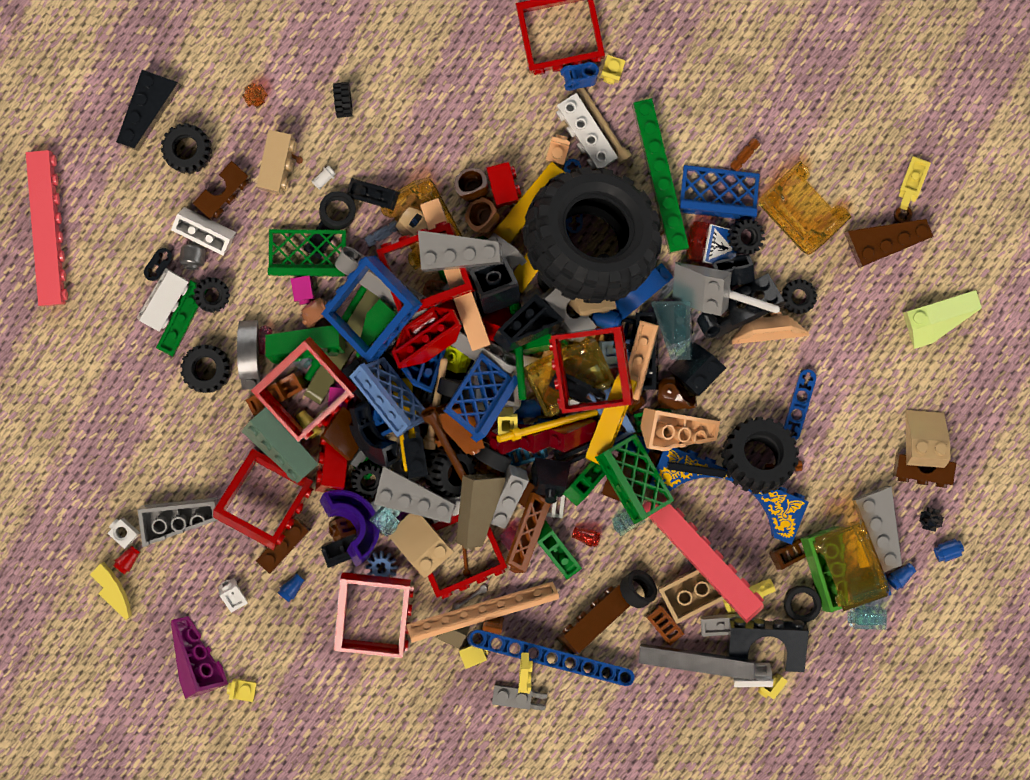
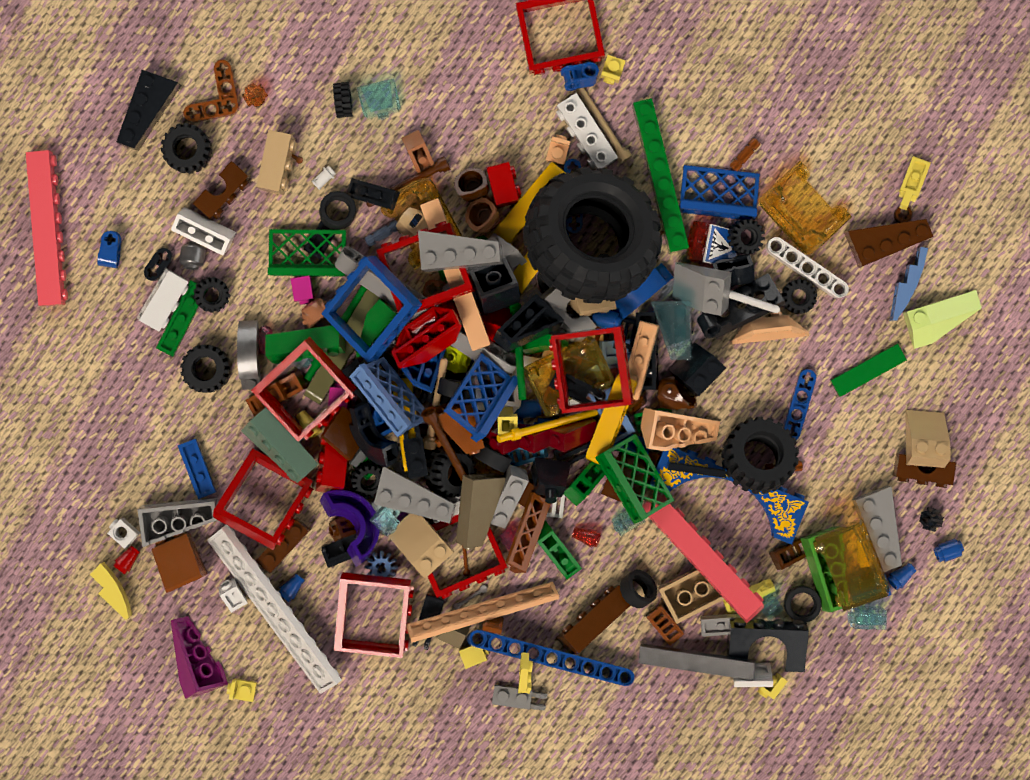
(109, 252): none -> blue piece
(178, 561): none -> dark orange slope
(197, 468): none -> blue plate
(224, 98): none -> dark orange beam
(274, 609): none -> white plate
(379, 99): none -> clear light blue torso
(418, 151): none -> nougat slope
(431, 607): none -> black hinge
(440, 166): none -> reddish brown piece
(771, 607): none -> clear light blue bracket
(816, 269): none -> white beam
(868, 370): none -> green tile
(905, 290): none -> medium blue slope

